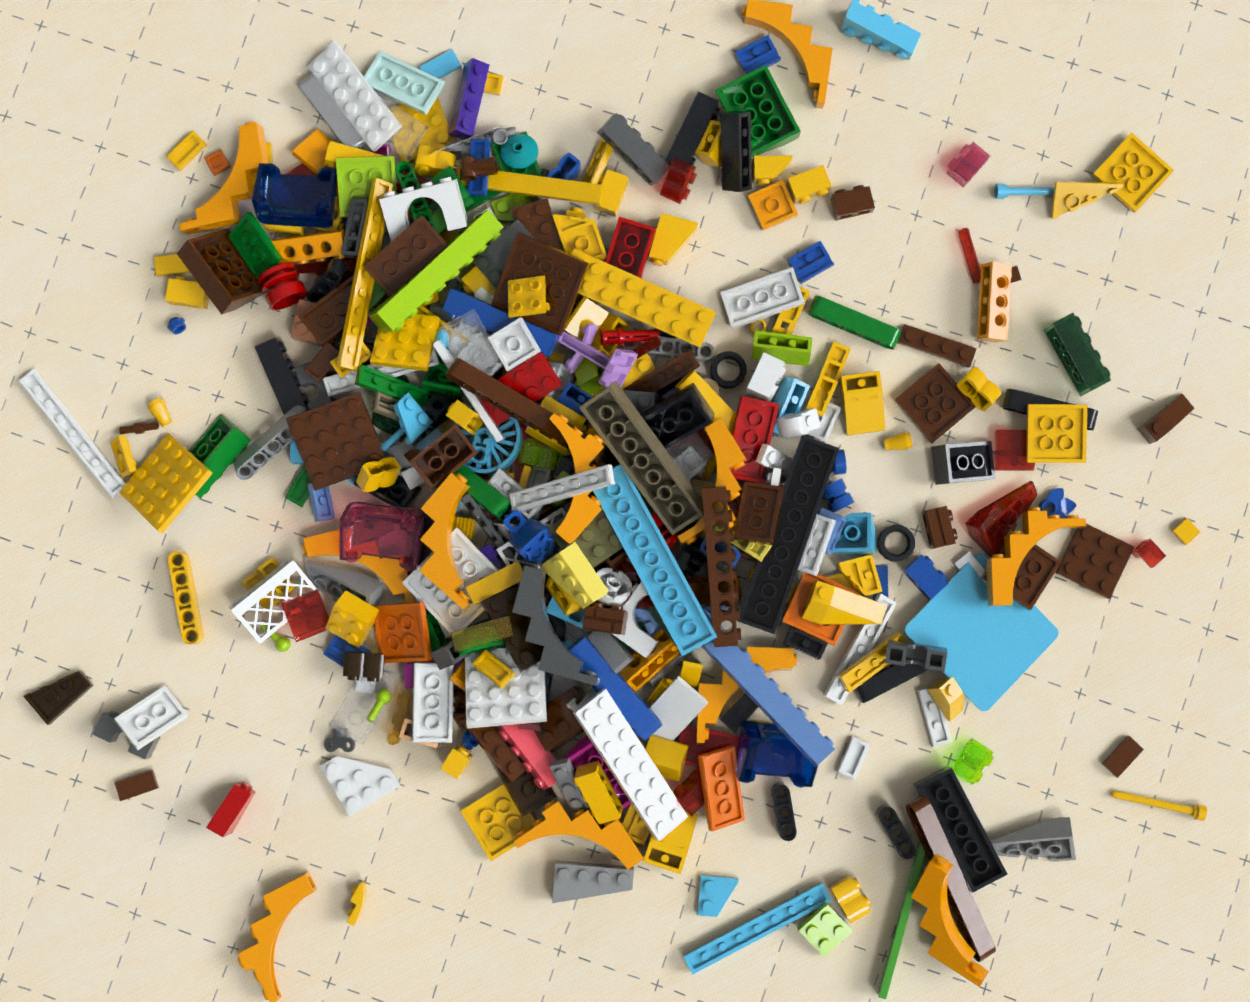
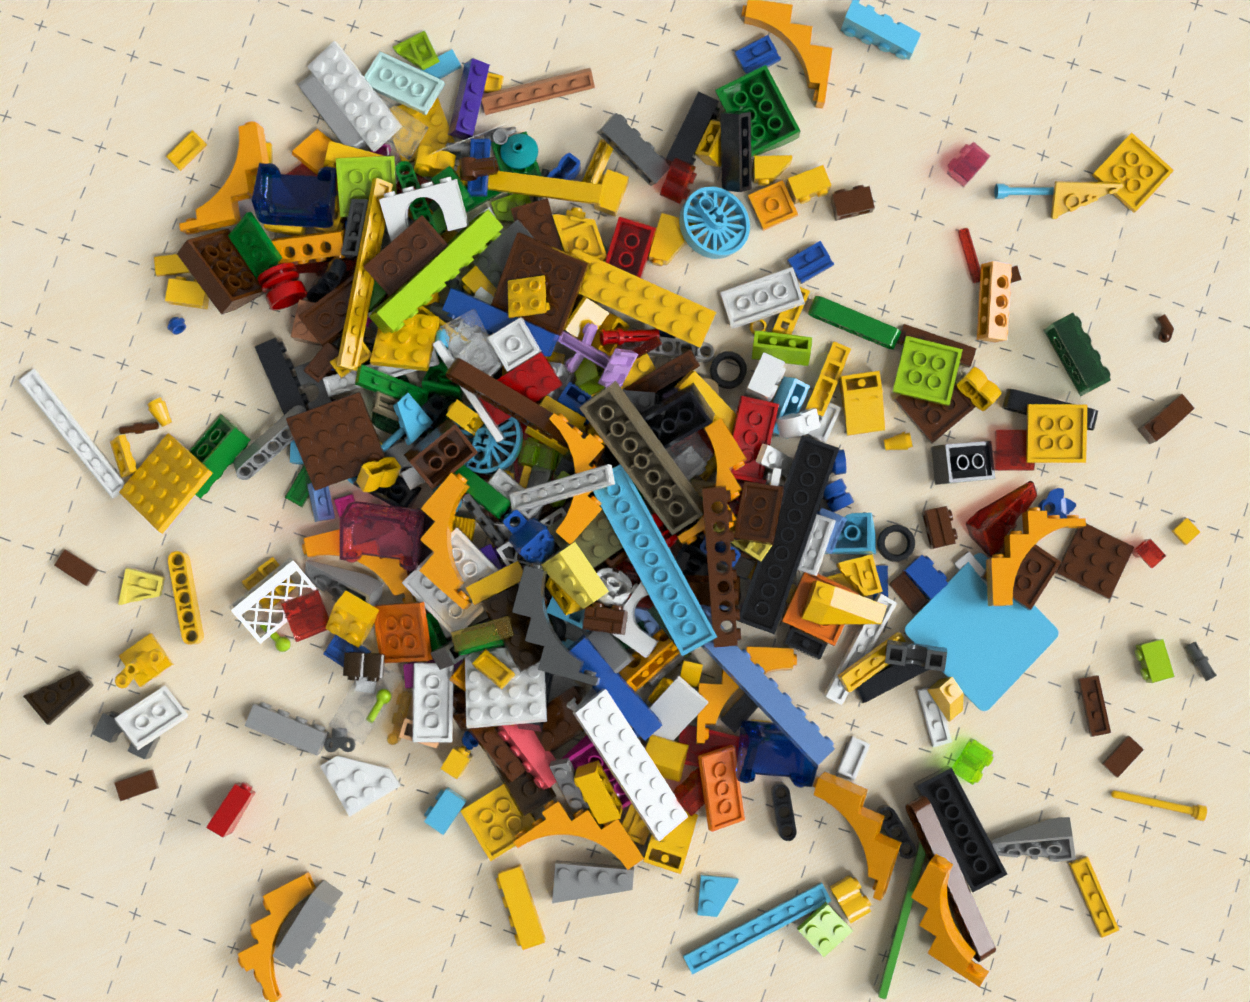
(76, 567): none -> reddish brown tile
(139, 586): none -> light yellow wing
(142, 662): none -> yellow piece
(217, 162): orange tile -> none
(286, 728): none -> light grey brick
(307, 924): none -> light grey wedge
(341, 503): none -> dark pink tile
(358, 897): yellow slope -> none
(418, 51): none -> lime wing
(445, 810): none -> medium azure brick
(521, 907): none -> yellow brick
(538, 91): none -> nougat plate
(714, 222): none -> medium azure piece
(879, 849): none -> light orange arch
(908, 592): none -> reddish brown tile
(927, 370): none -> lime plate
(1094, 705): none -> reddish brown plate
(1094, 896): none -> yellow tile
(1154, 661): none -> lime brick
(1166, 329): none -> reddish brown arm
(1200, 661): none -> dark grey pin

